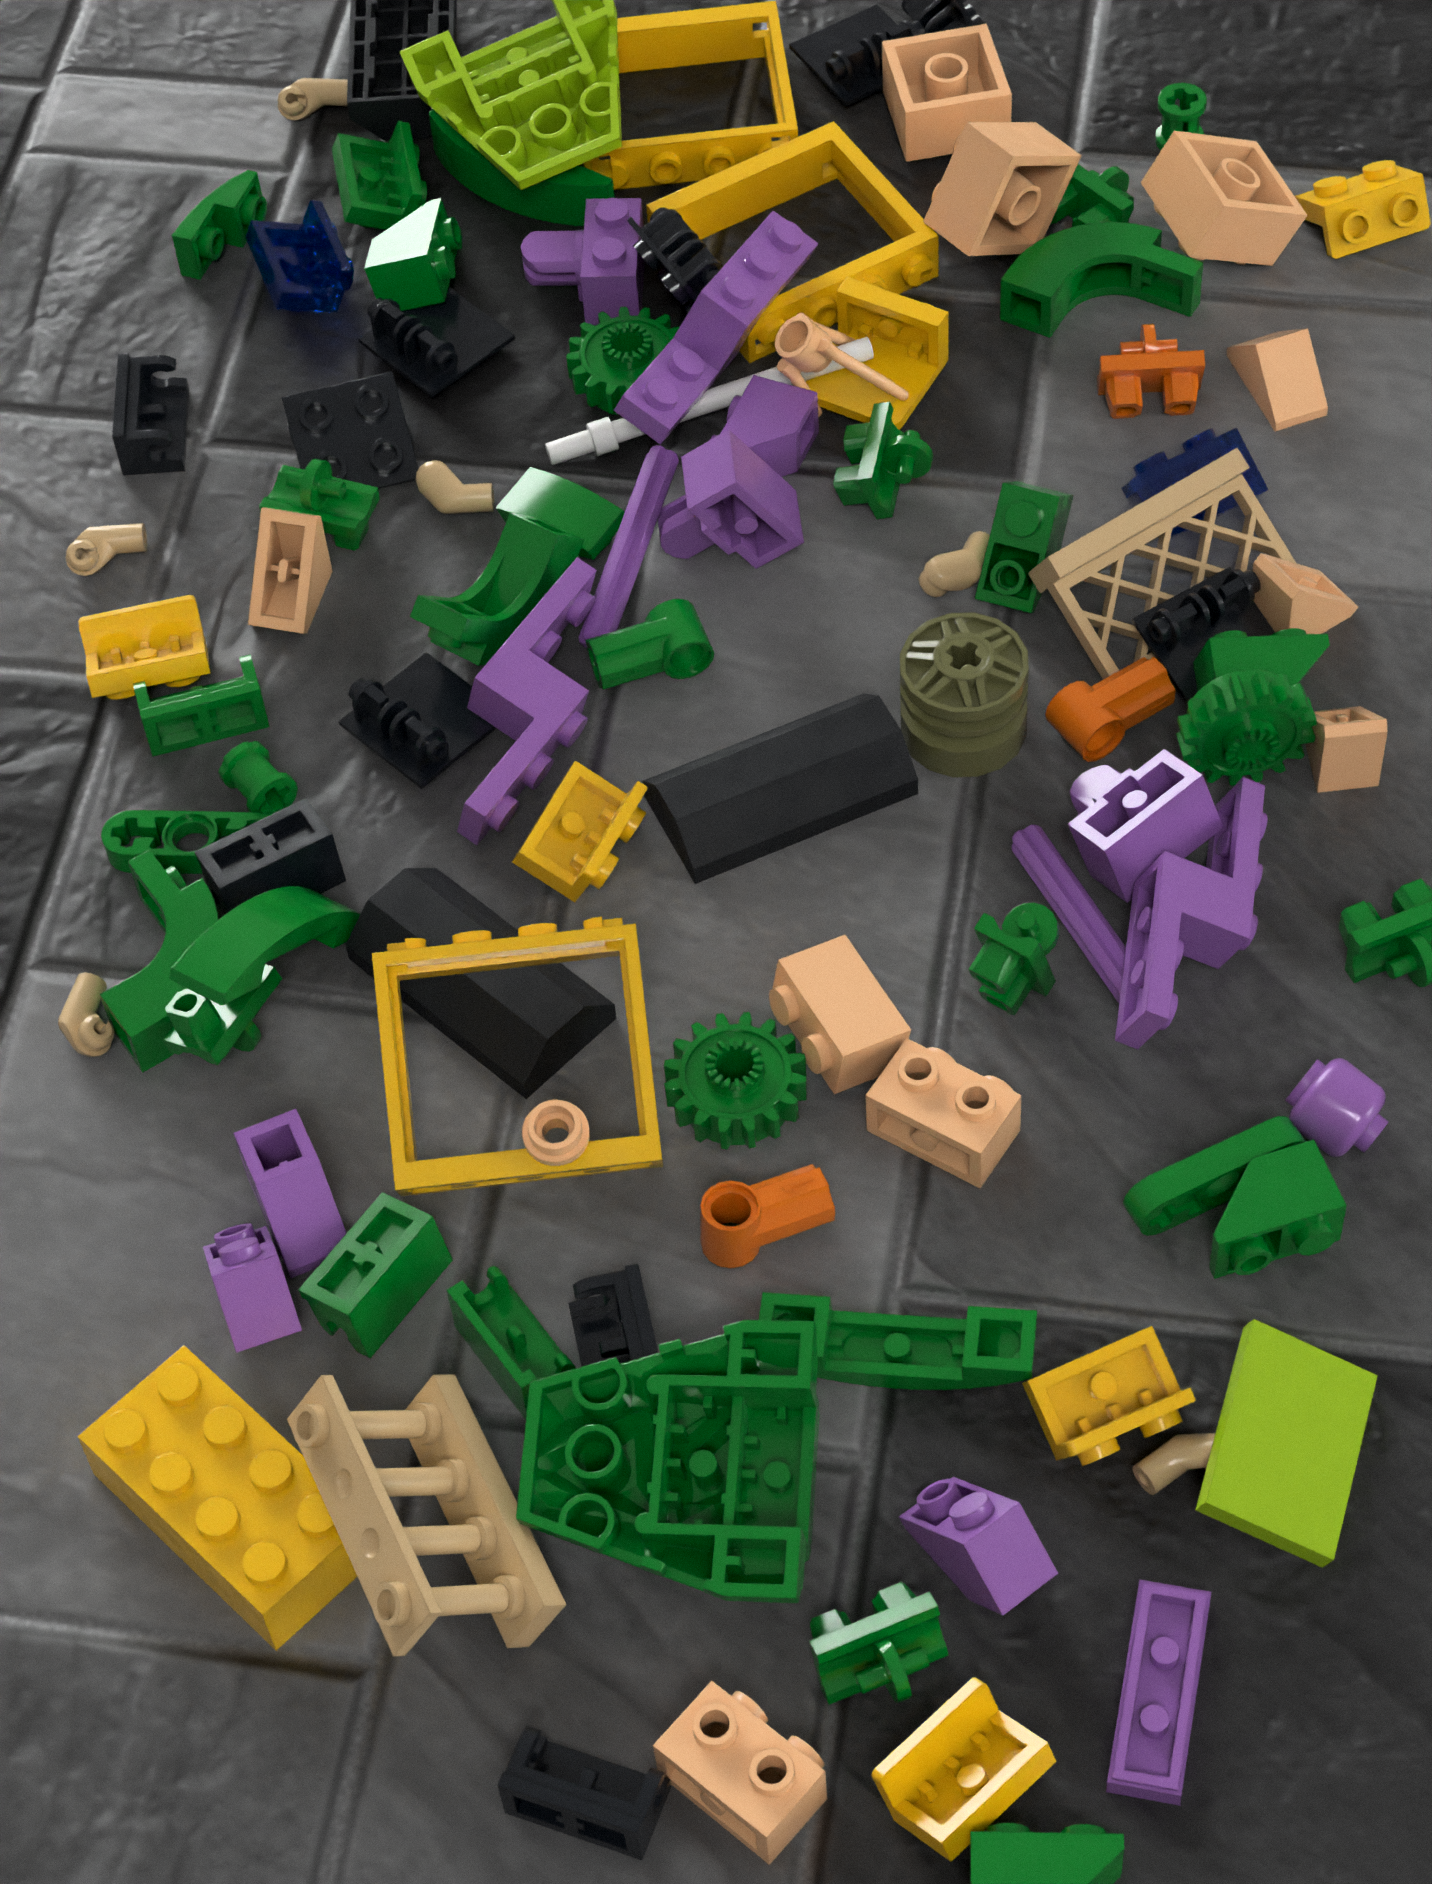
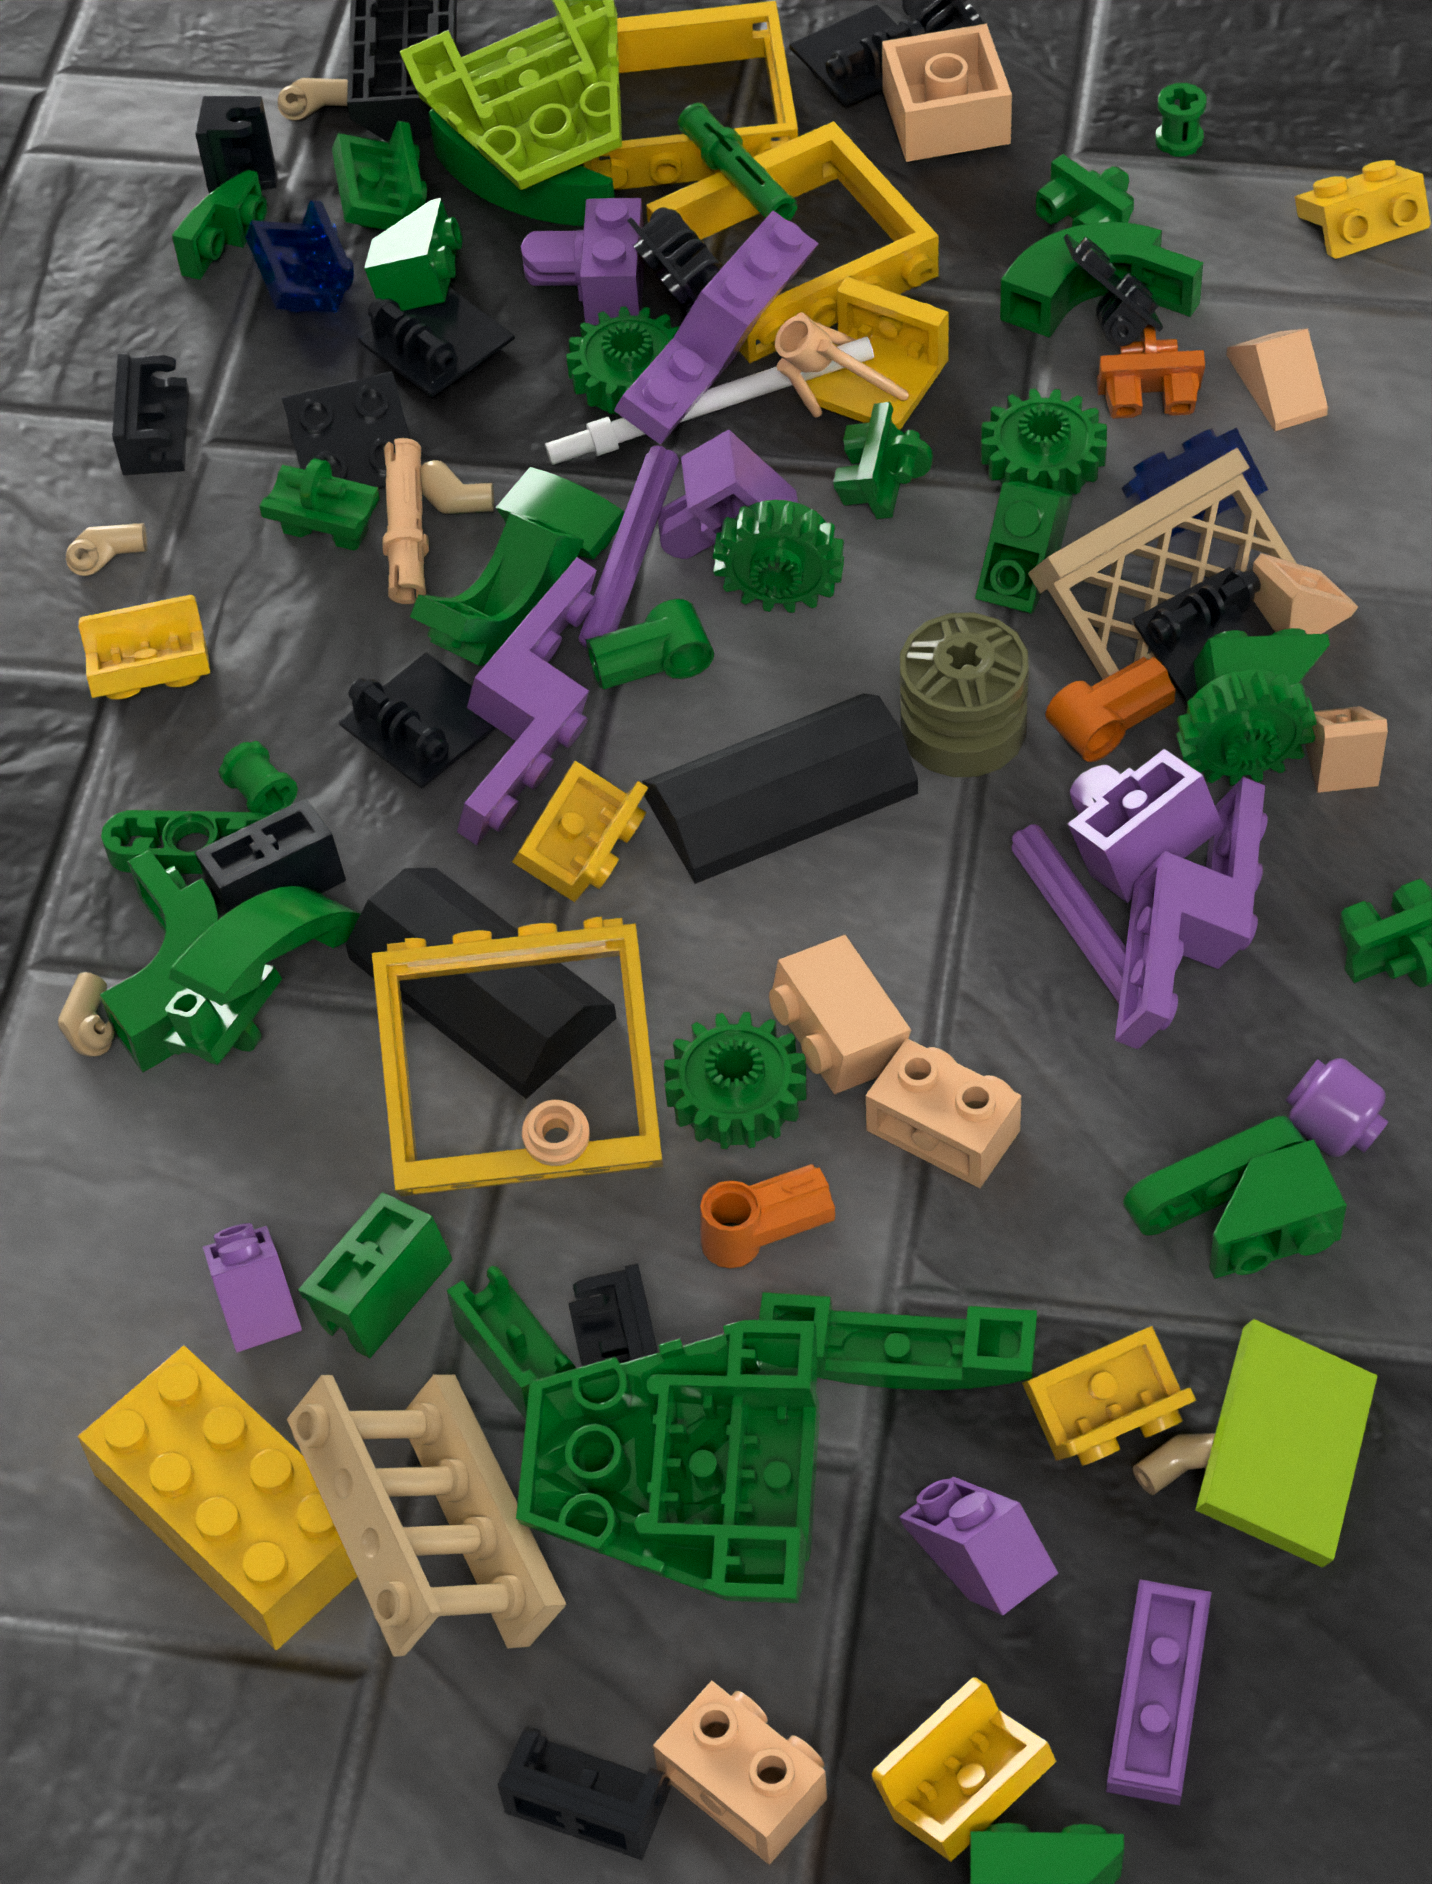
(203, 712): green hinge -> none
(234, 139): none -> black hinge
(288, 570): light nougat slope -> none
(291, 1190): medium lavender slope -> none
(404, 537): none -> light nougat pin
(724, 151): none -> green pin
(775, 422): medium lavender slope -> none
(779, 554): none -> green gear
(877, 1649): green hips -> none
(955, 569): tan arm -> none
(1001, 187): light nougat brick -> none
(1015, 957): green hips -> none
(1044, 442): none -> green gear
(1127, 303): none -> black hinge
(1223, 199): light nougat brick -> none

